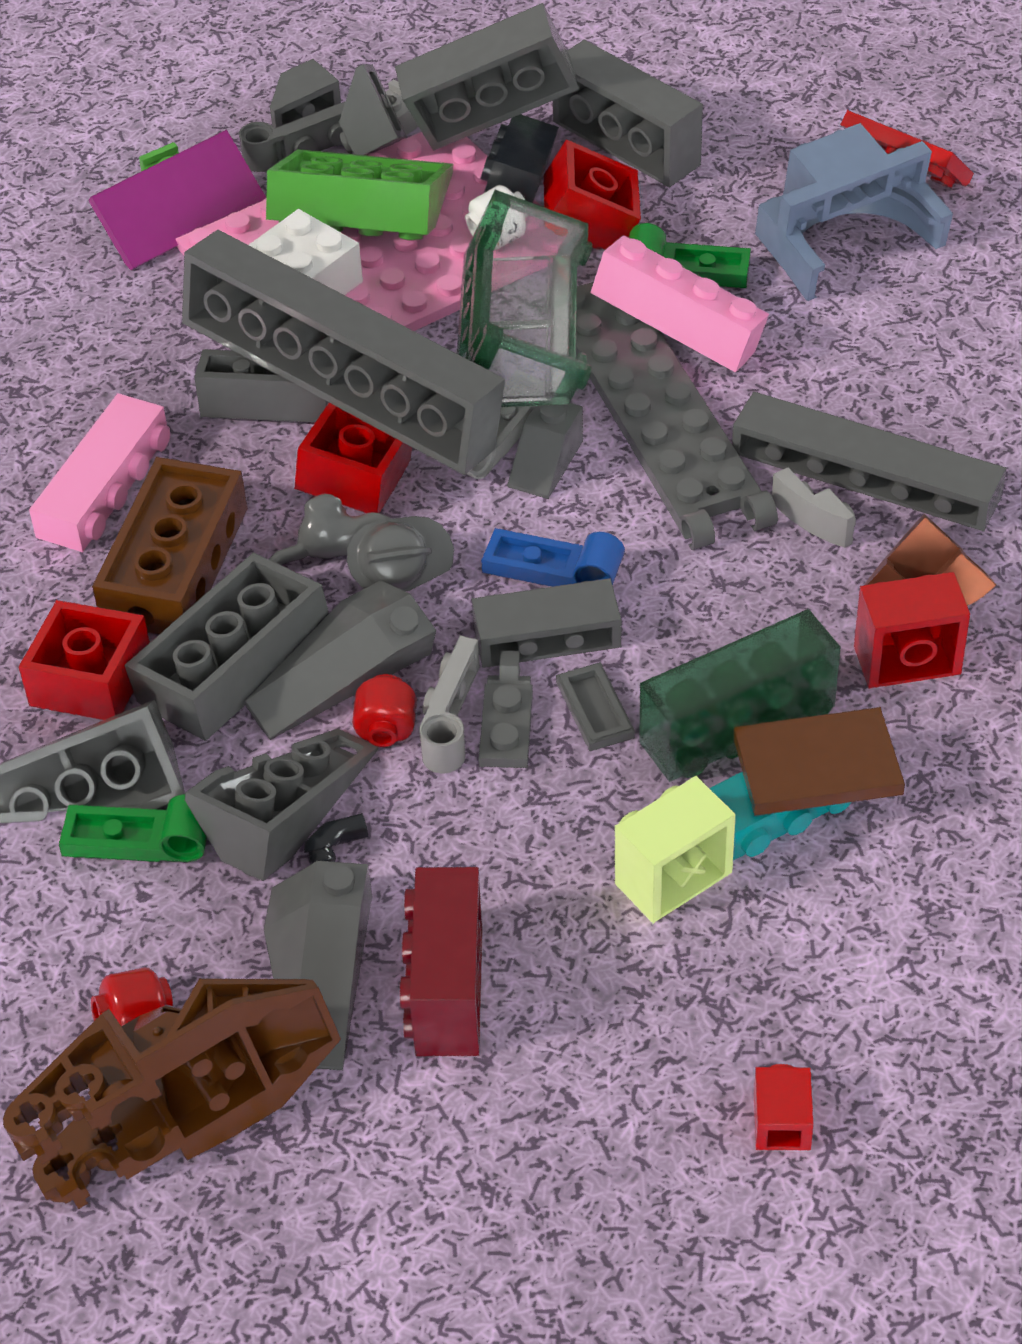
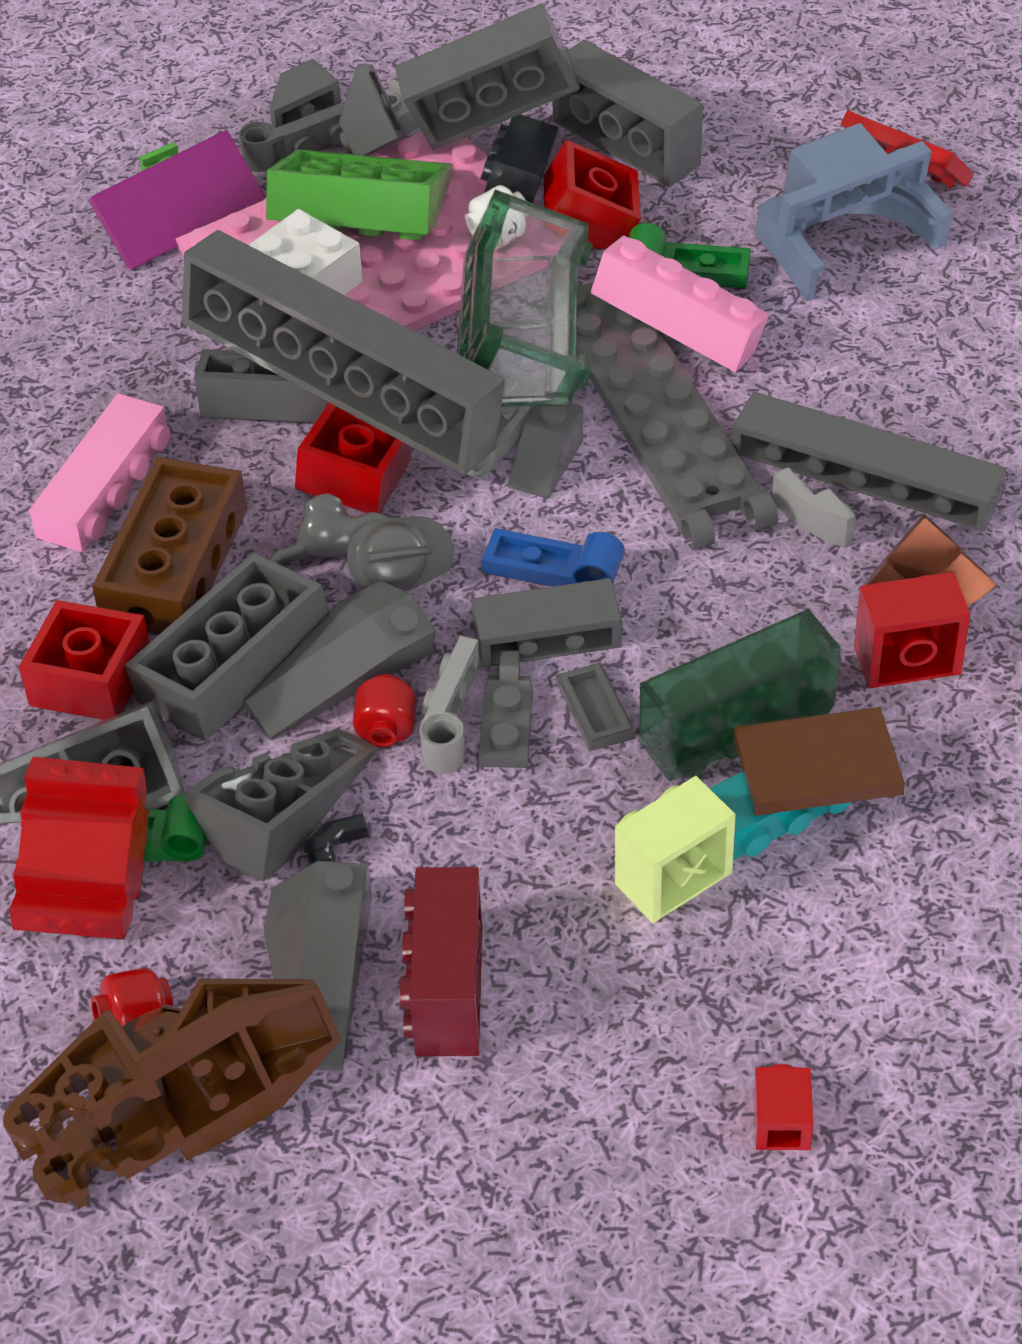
(80, 848): none -> red slope

